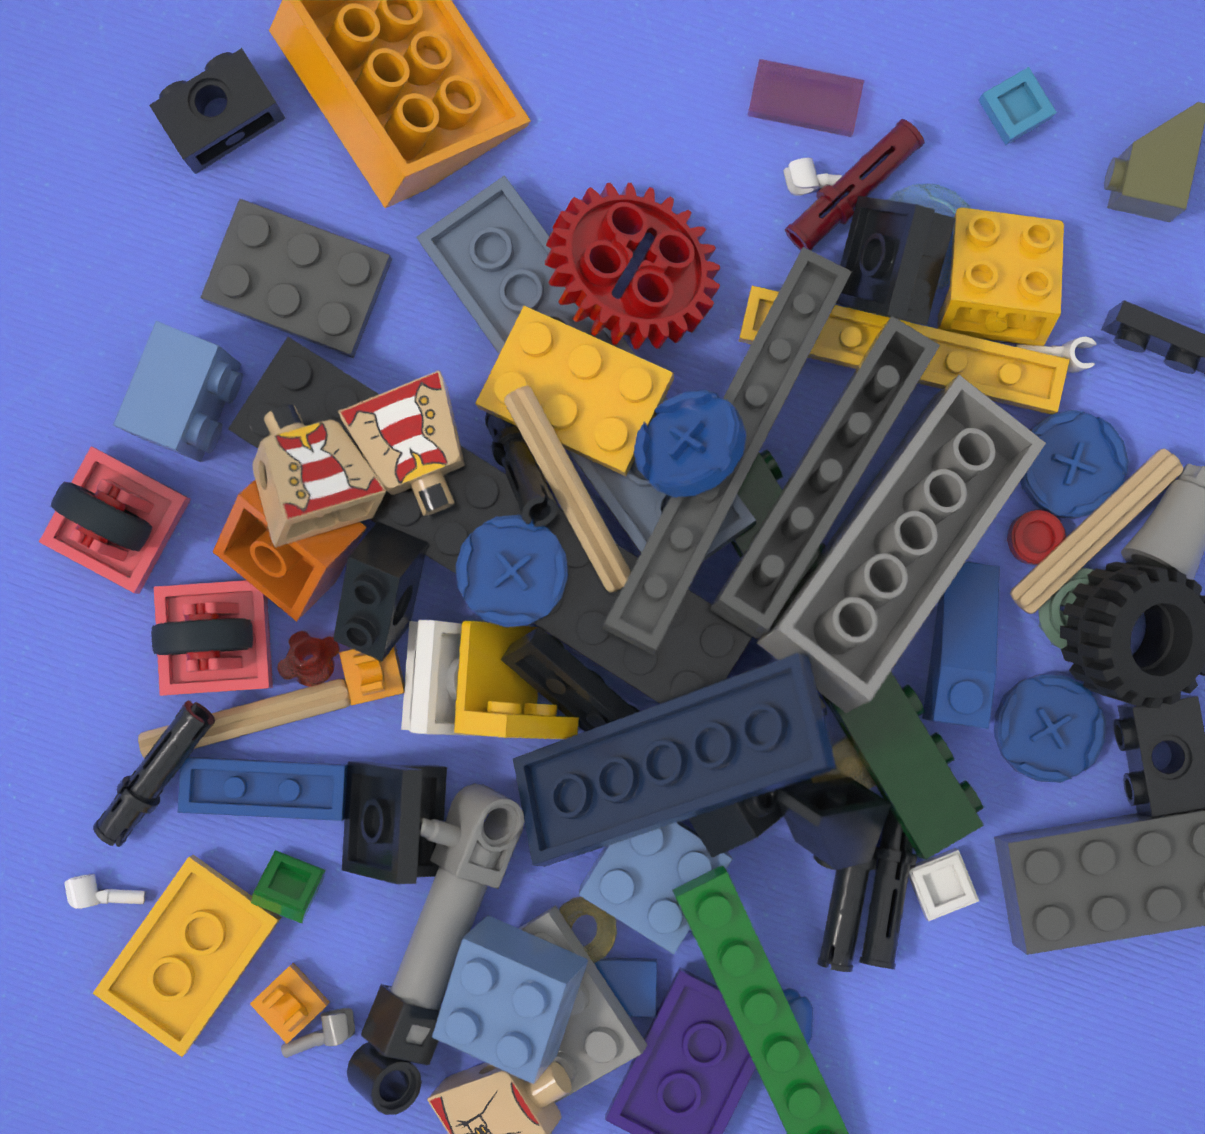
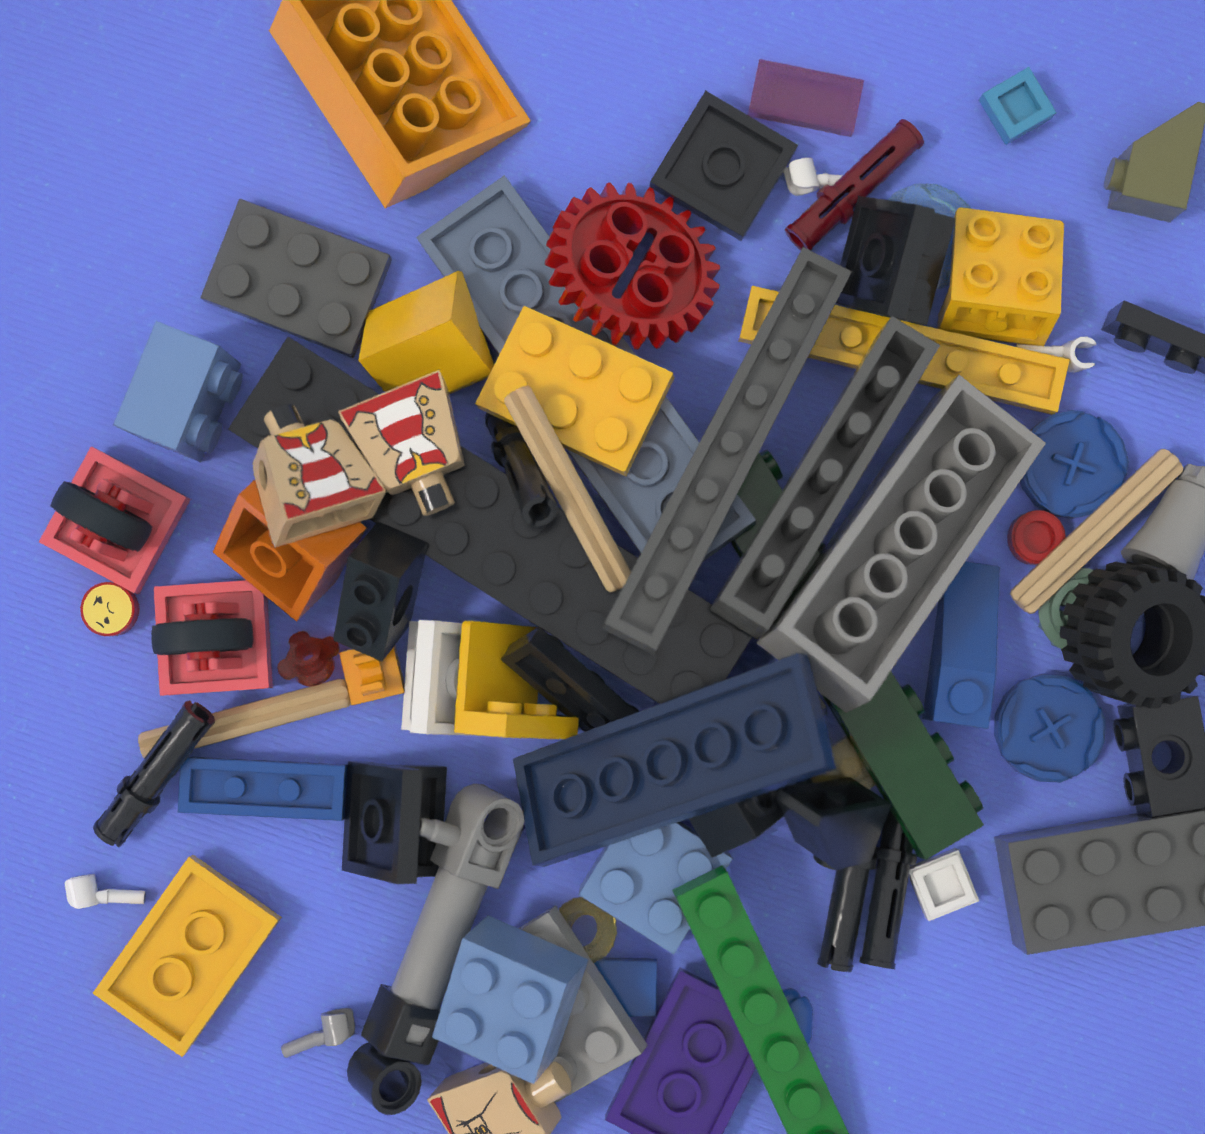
(109, 609): none -> light yellow tile
(207, 139): black brick -> none
(288, 886): green tile -> none
(290, 1003): light orange tile -> none
(426, 334): none -> yellow slope
(511, 571): blue tile -> none
(690, 444): blue tile -> none
(723, 165): none -> black plate

